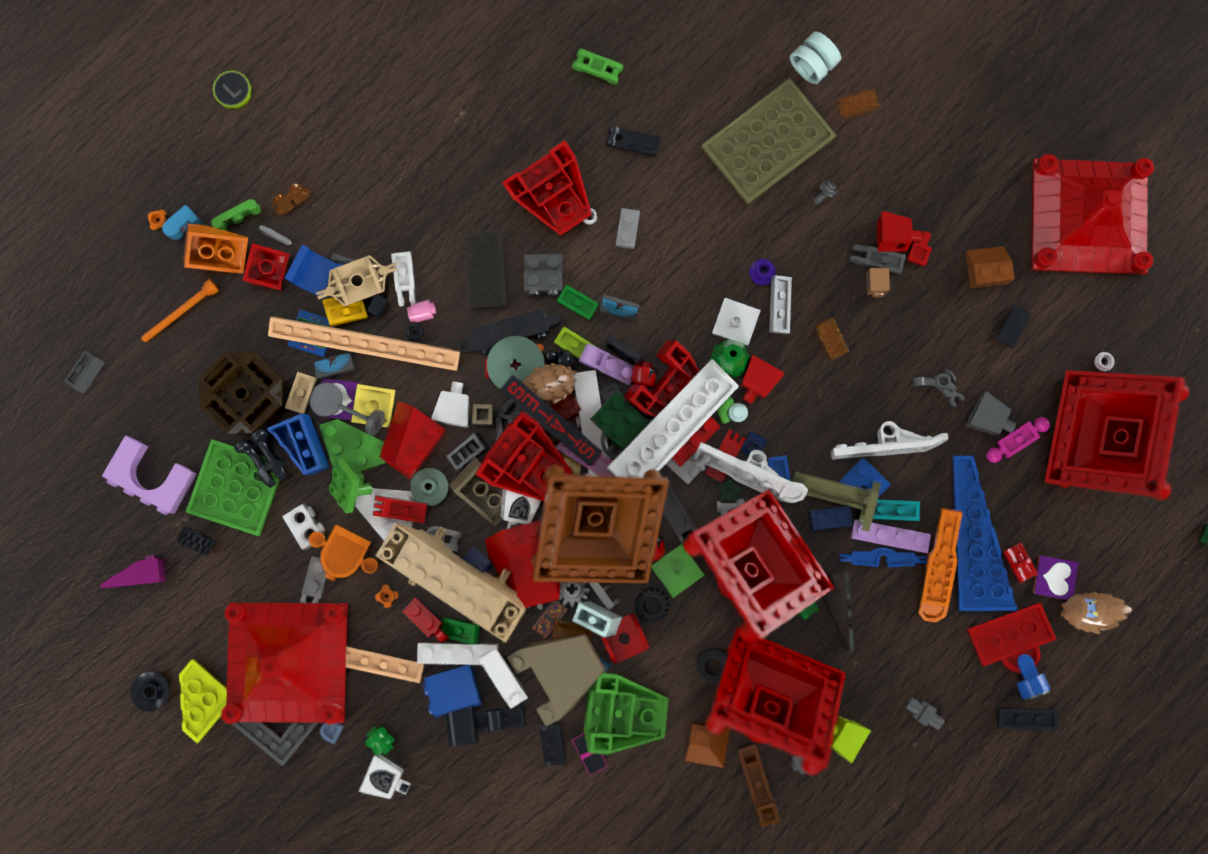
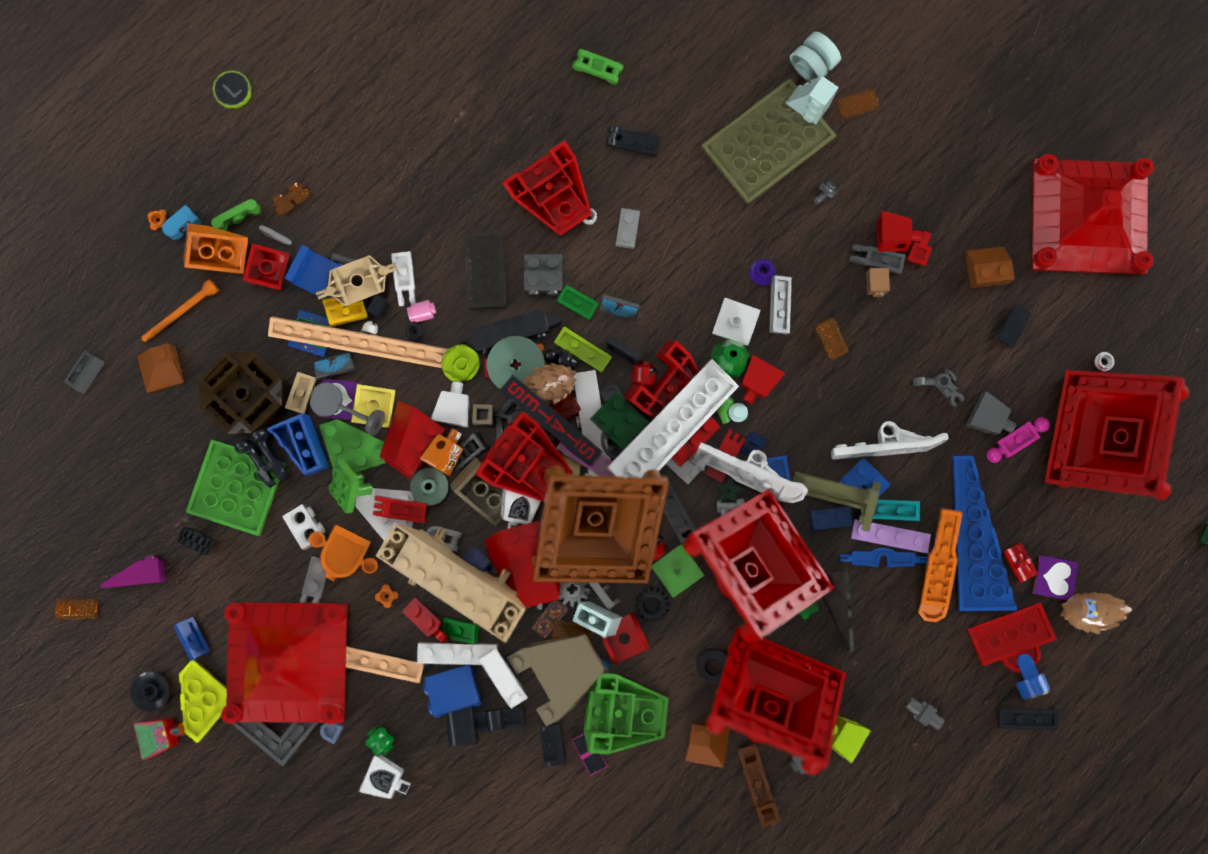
(76, 609): none -> clear orange plate
(122, 472): lavender arch -> none
(157, 736): none -> torso
(160, 367): none -> dark orange slope
(191, 638): none -> blue plate
(368, 328): none -> white hinge
(444, 452): none -> orange torso
(460, 363): none -> lime tile
(606, 363): lavender plate -> none
(813, 99): none -> light aqua wedge

